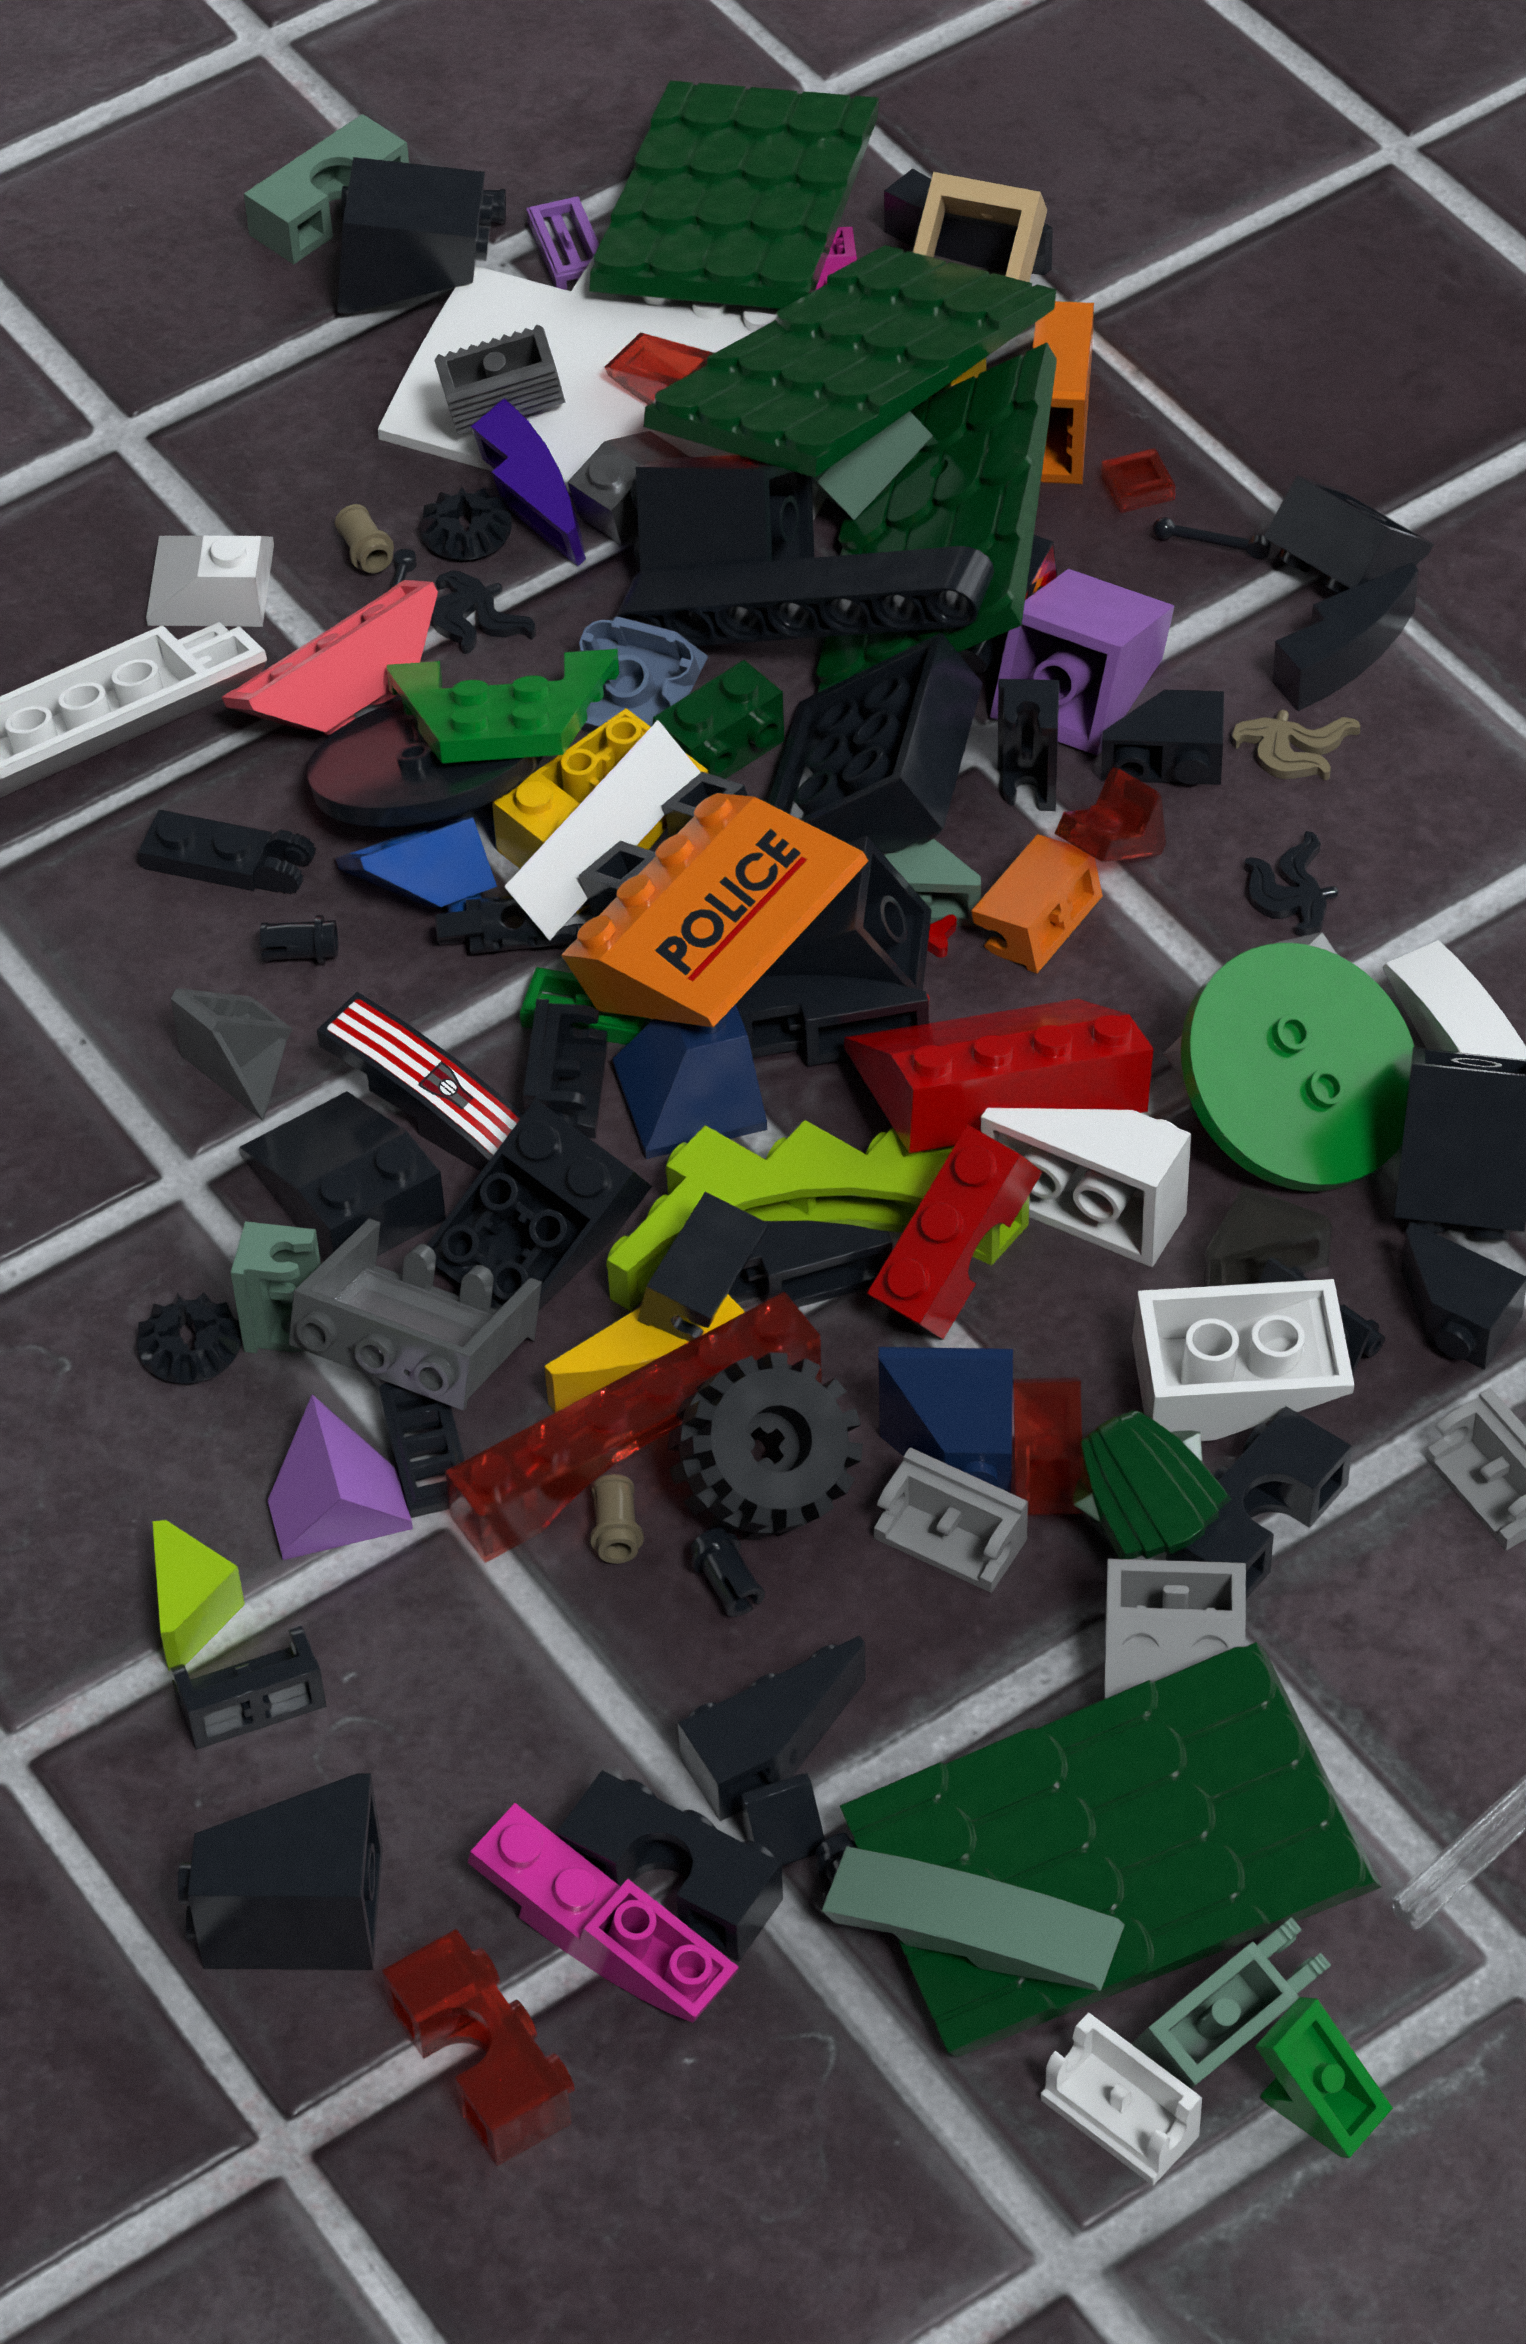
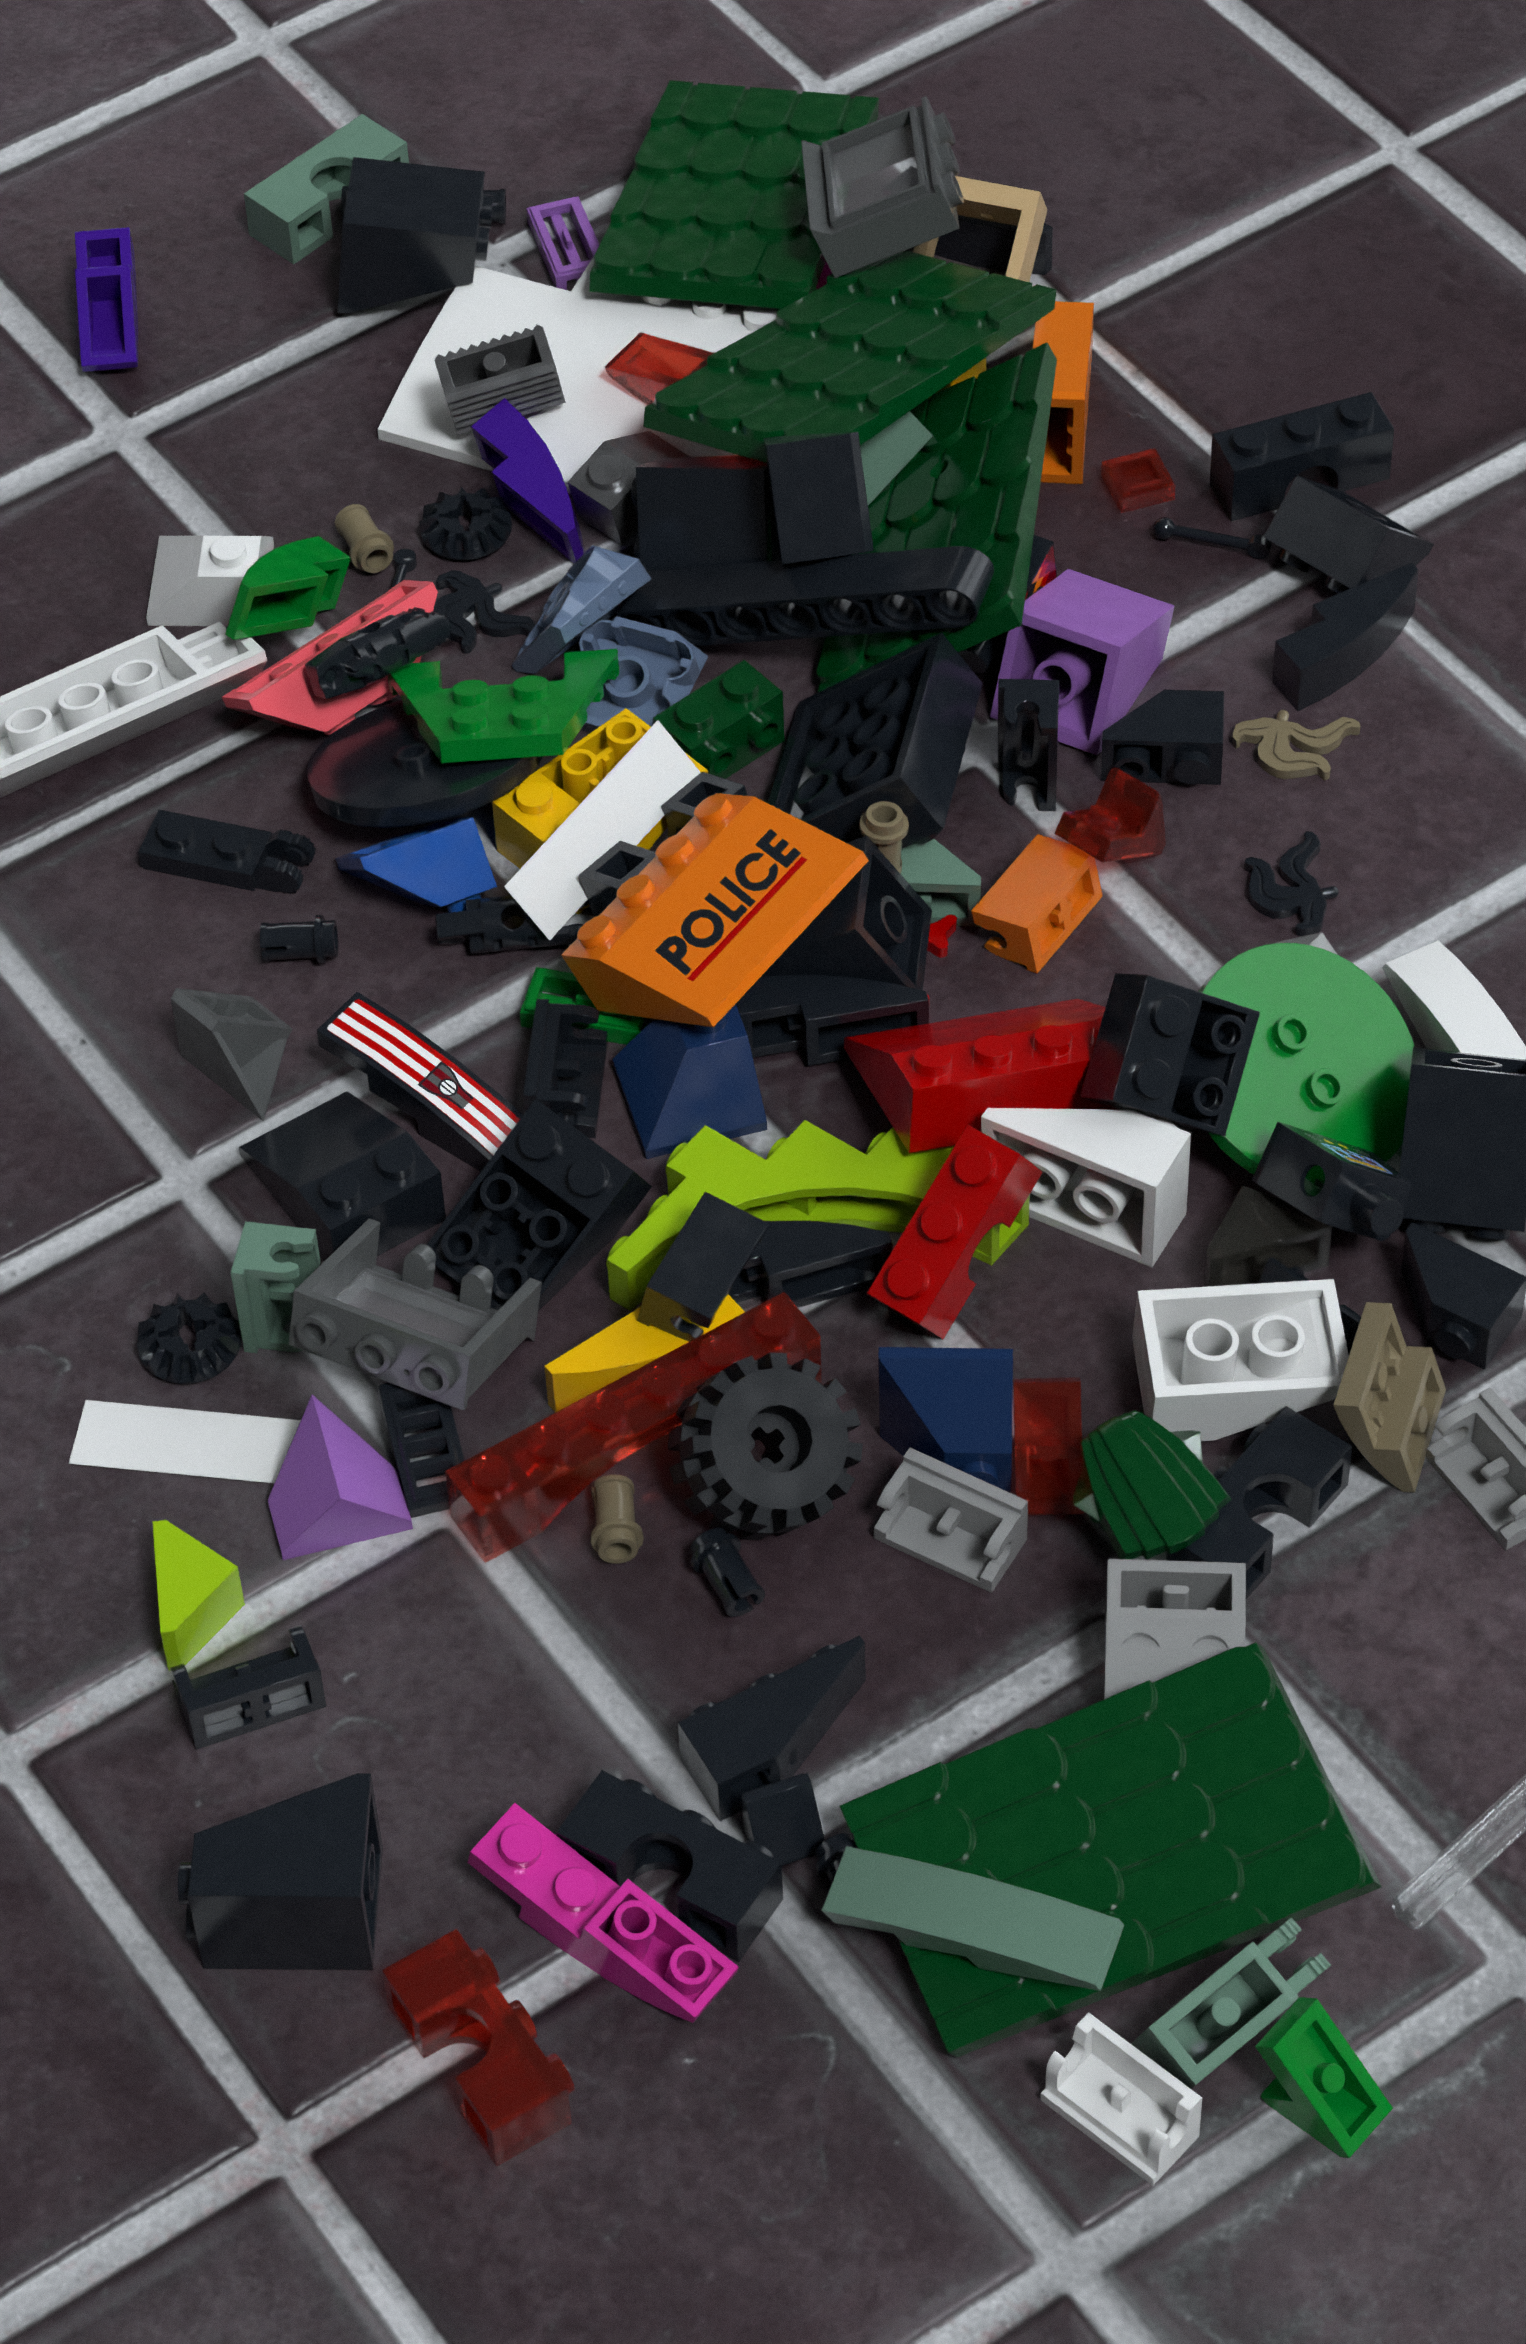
(106, 299): none -> dark purple slope
(182, 1441): none -> white sticker
(288, 588): none -> green slope
(376, 651): none -> black hinge
(582, 596): none -> sand blue slope
(818, 496): none -> black slope
(882, 188): none -> dark grey window
(886, 828): none -> dark tan pin
(1170, 1053): none -> black slope
(1260, 459): none -> black arch
(1358, 1189): none -> black torso
(1389, 1397): none -> dark tan slope

